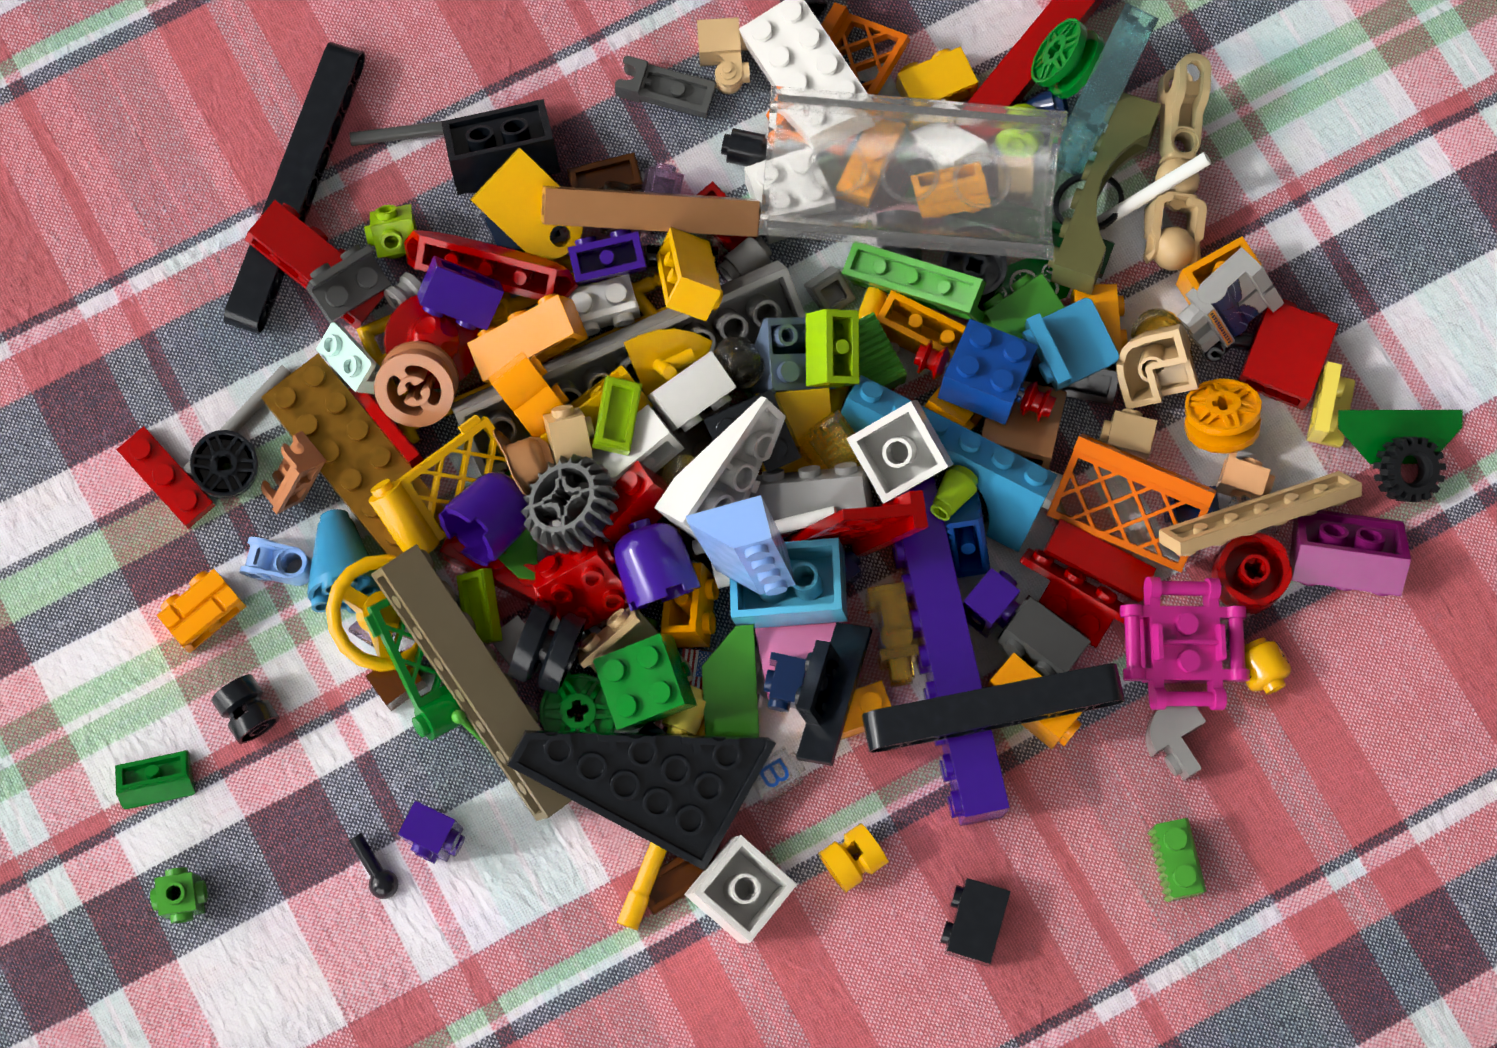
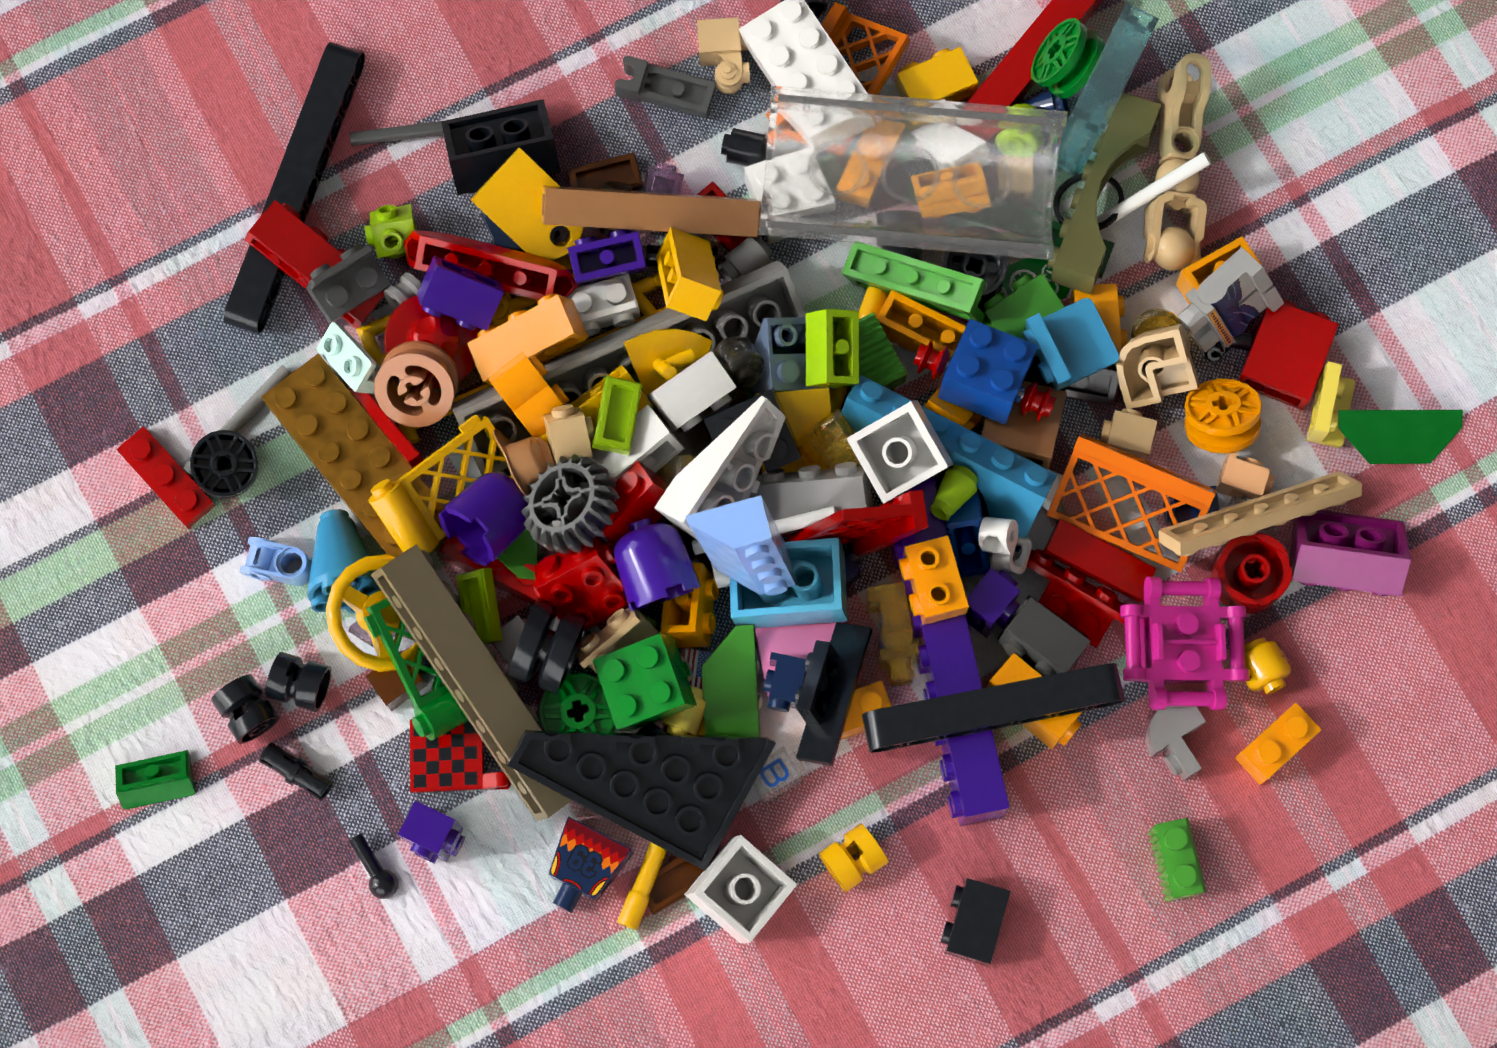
(189, 903): bright green brick -> none
(200, 609): light orange brick -> none
(295, 474): nougat hinge -> none
(296, 771): none -> black pin
(298, 681): none -> black wheel
(451, 763): none -> red flag
(459, 717): bright green hinge -> none
(585, 864): none -> torso
(830, 289): light grey slope -> none
(933, 580): none -> light orange brick
(1001, 538): none -> white leg
(1278, 743): none -> light orange brick
(1428, 469): black tyre -> none

